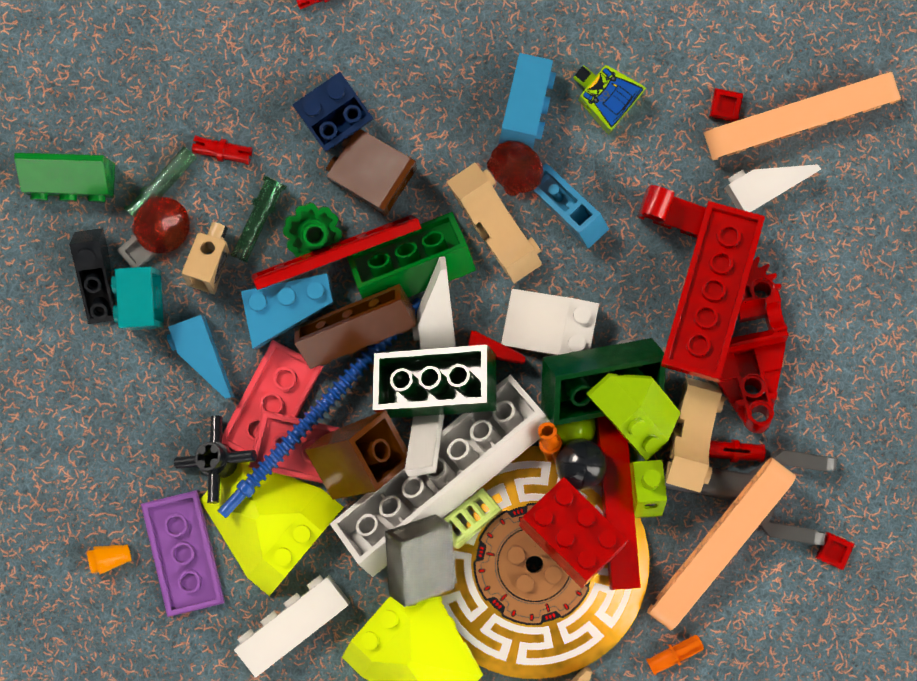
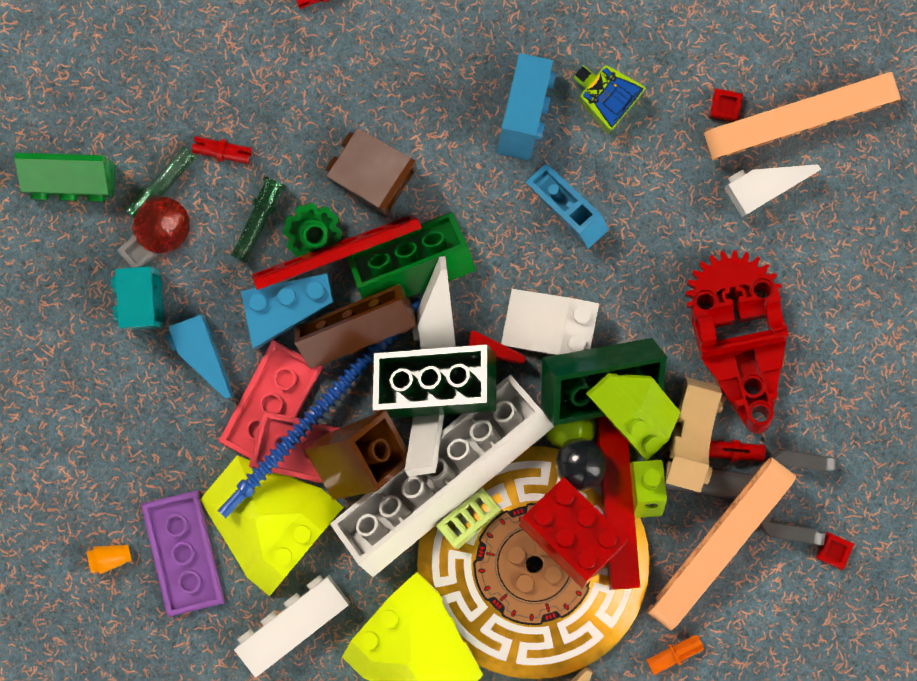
(93, 274): black slope -> none
(205, 270): tan torso -> none
(209, 465): black bar -> none
(332, 112): dark blue slope -> none
(420, 560): clear smoke brick -> none
(494, 223): tan brick -> none
(516, 167): clear red dish -> none
(550, 442): orange axle -> none
(669, 211): red beam -> none
(713, 291): red plate -> none

